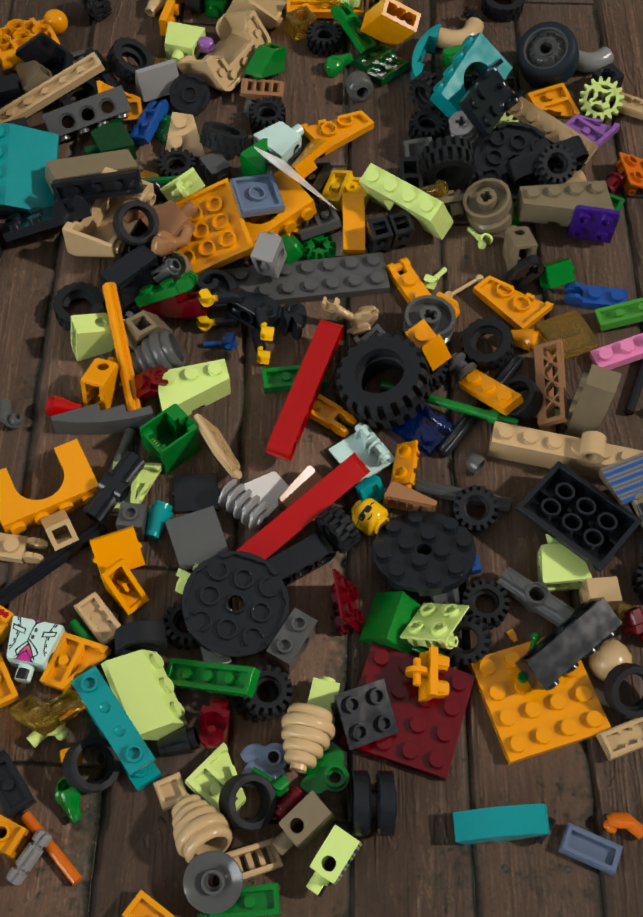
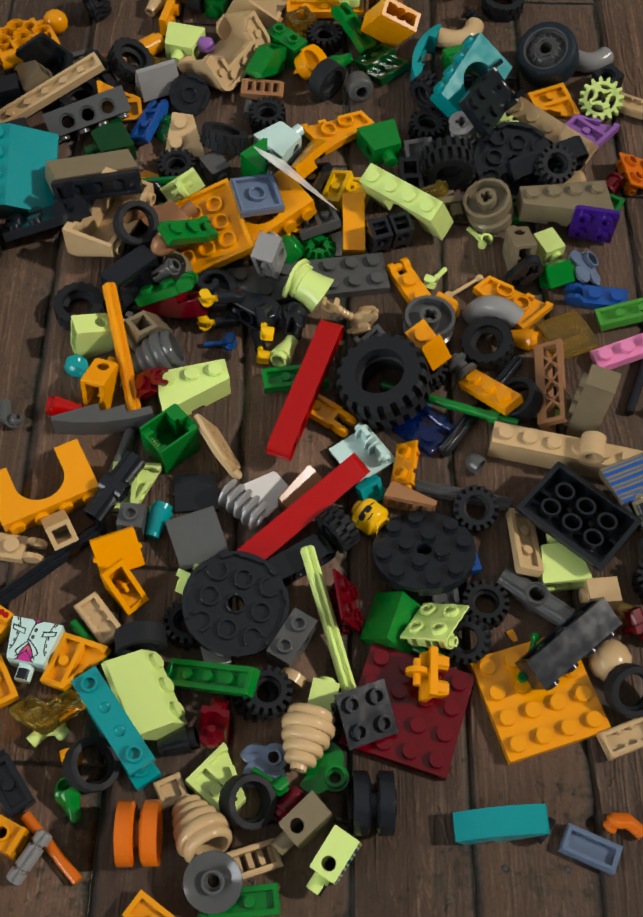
(76, 365): none -> teal animal
(137, 833): none -> orange wheel
(154, 43): none -> light orange brick
(187, 231): none -> green plate
(284, 351): none -> yellowish green cone
(286, 37): none -> green brick
(297, 679): none -> tan tile
(306, 285): none -> yellowish green hat
(308, 60): none -> light orange piece
(327, 79): none -> black tyre
(327, 618): none -> yellowish green axle
(380, 142): none -> green torso
(491, 307): none -> light grey cylinder
(524, 545): none -> tan plate
(549, 245): none -> yellowish green brick
(585, 266): none -> sand blue plate

